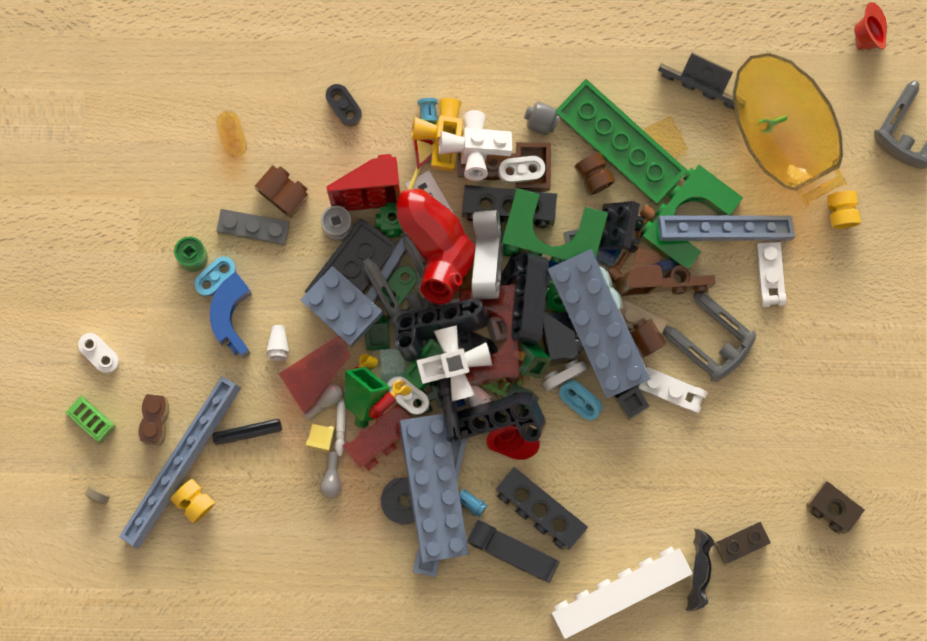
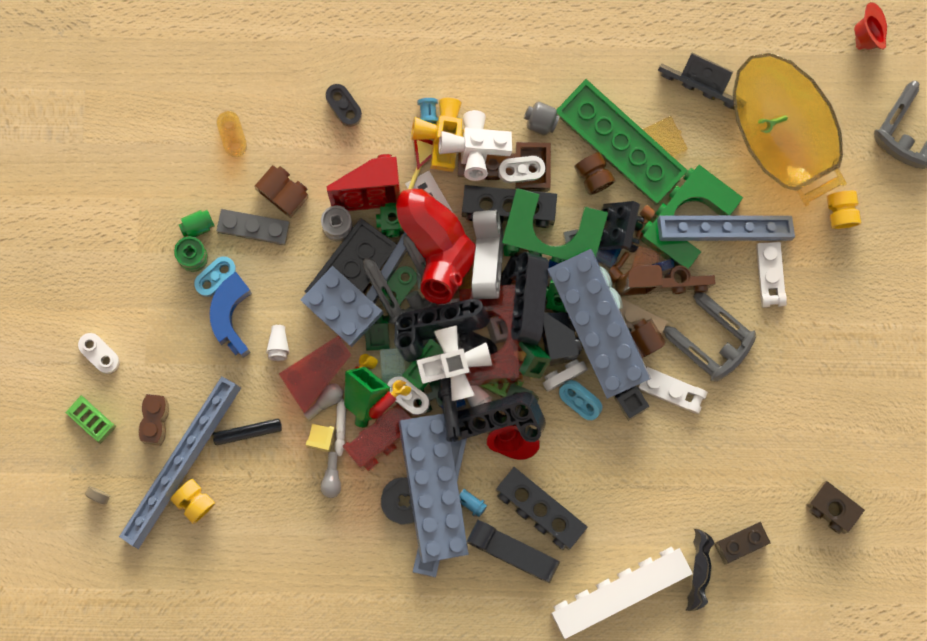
(196, 224): none -> green brick

